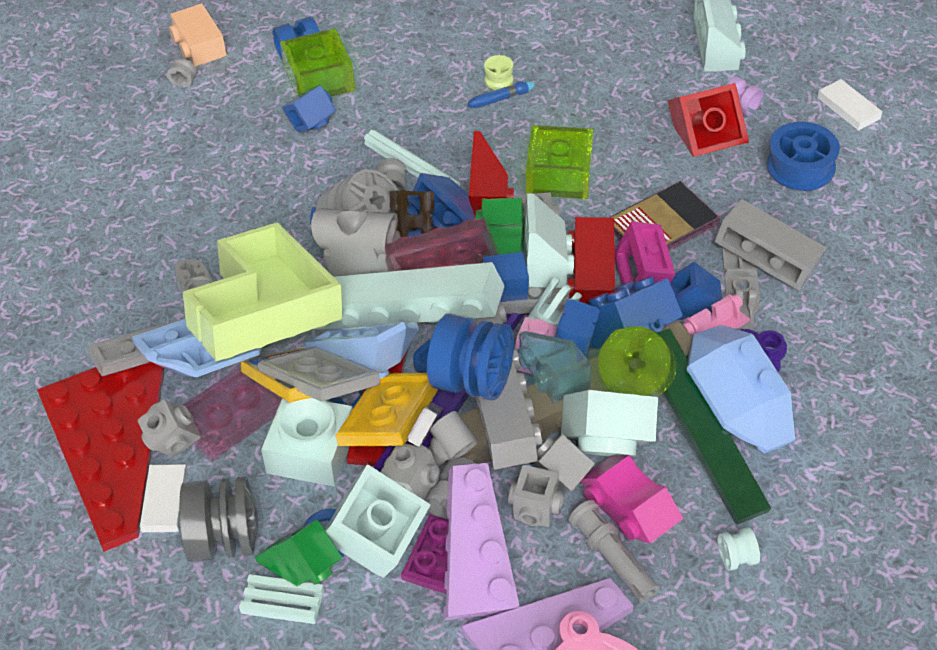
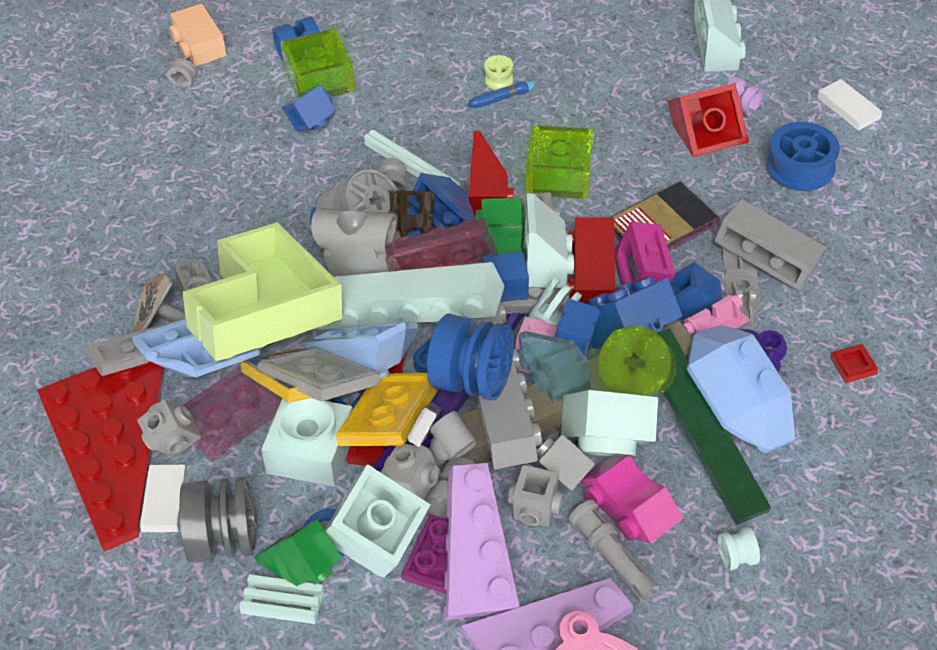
(155, 301): none -> shield
(854, 363): none -> red tile

